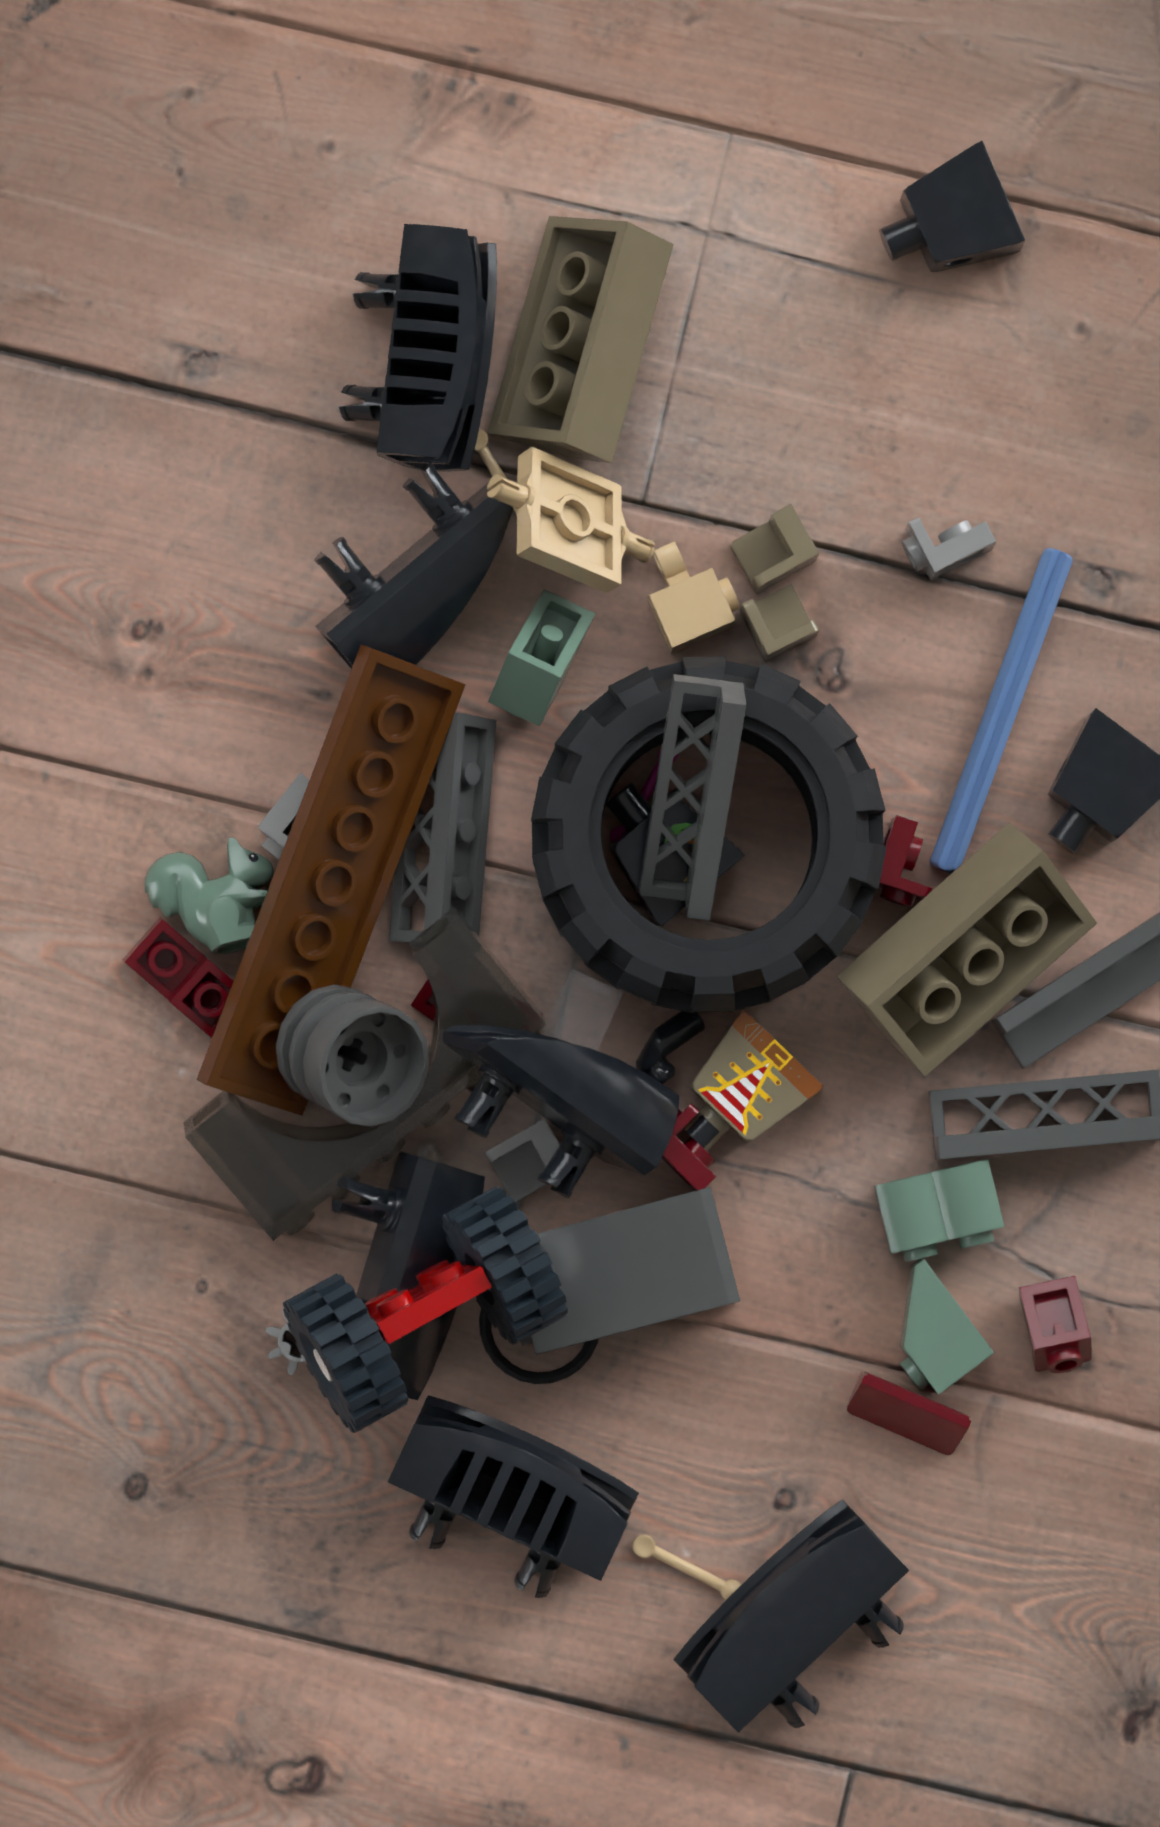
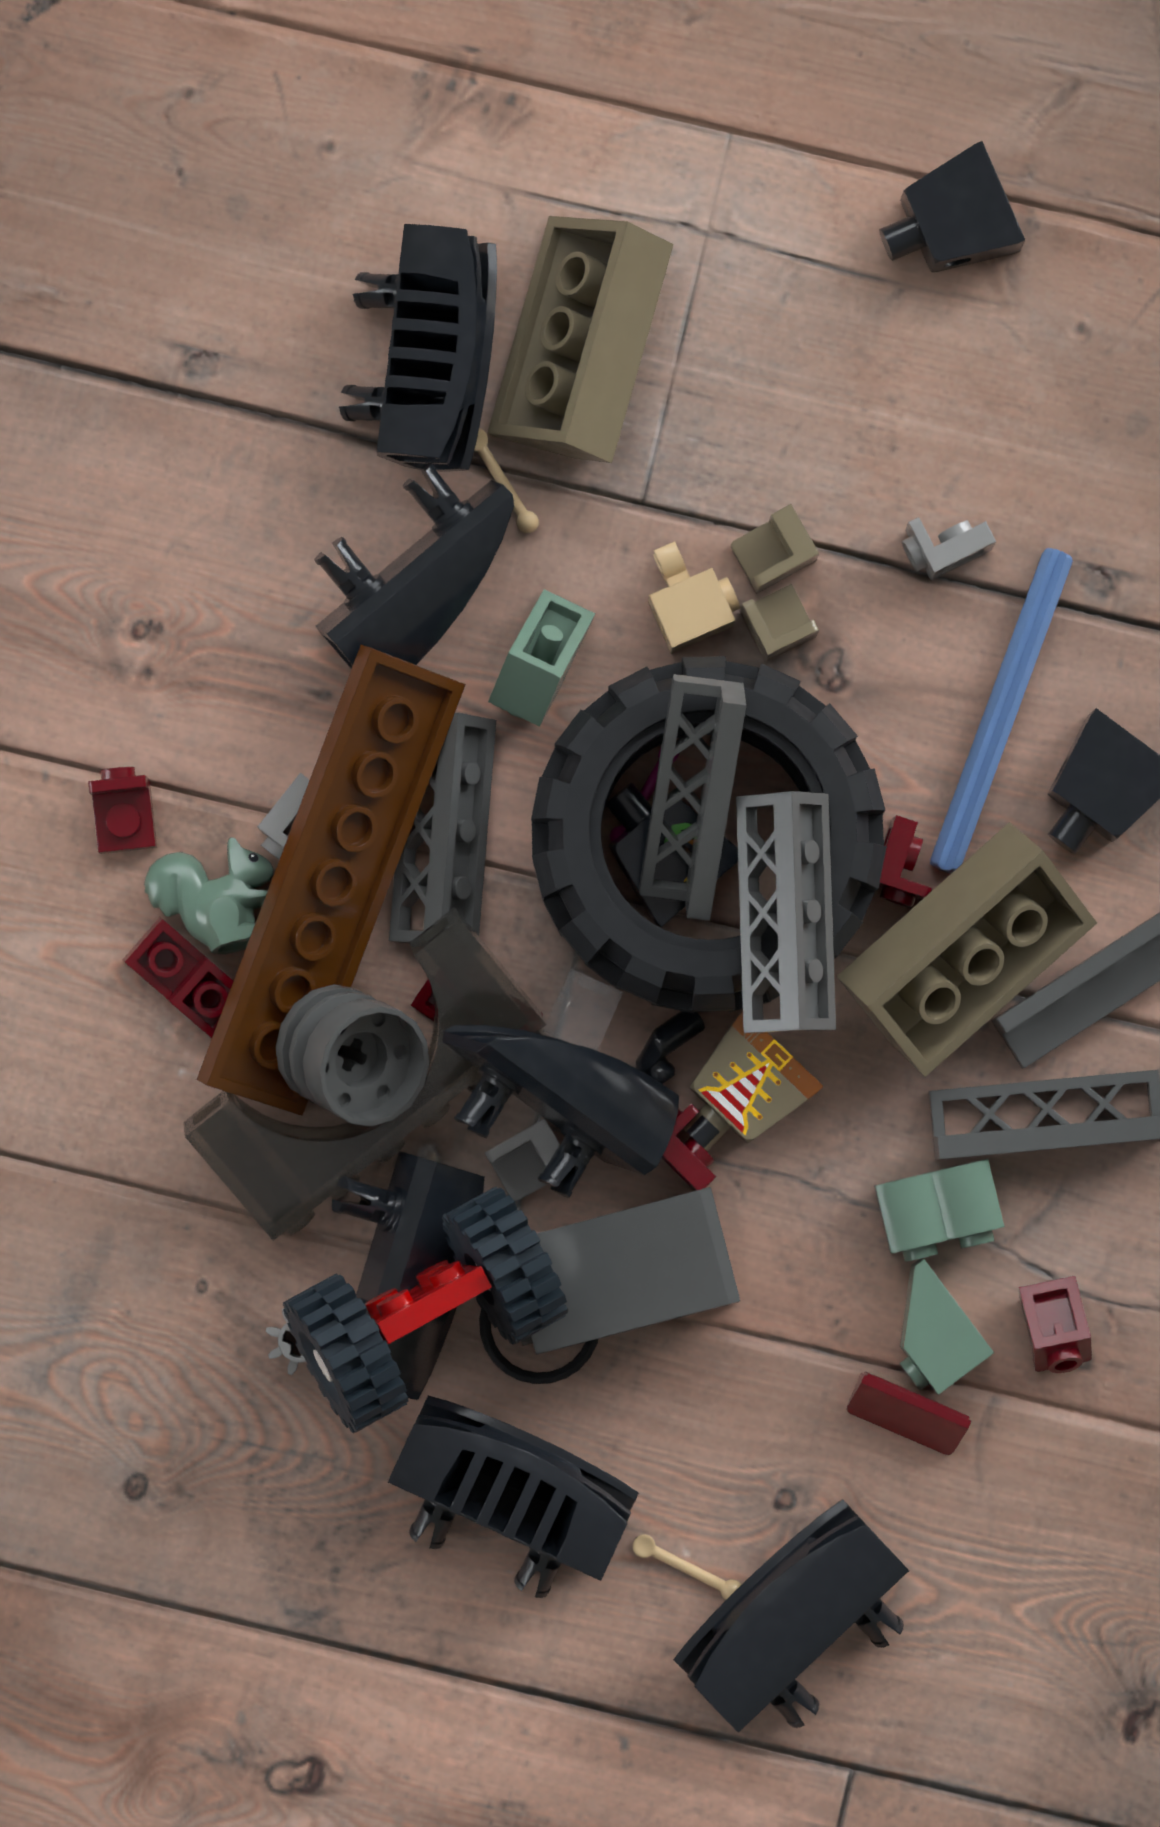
(123, 811): none -> dark red bracket
(569, 520): tan plate -> none
(796, 911): none -> dark grey fence

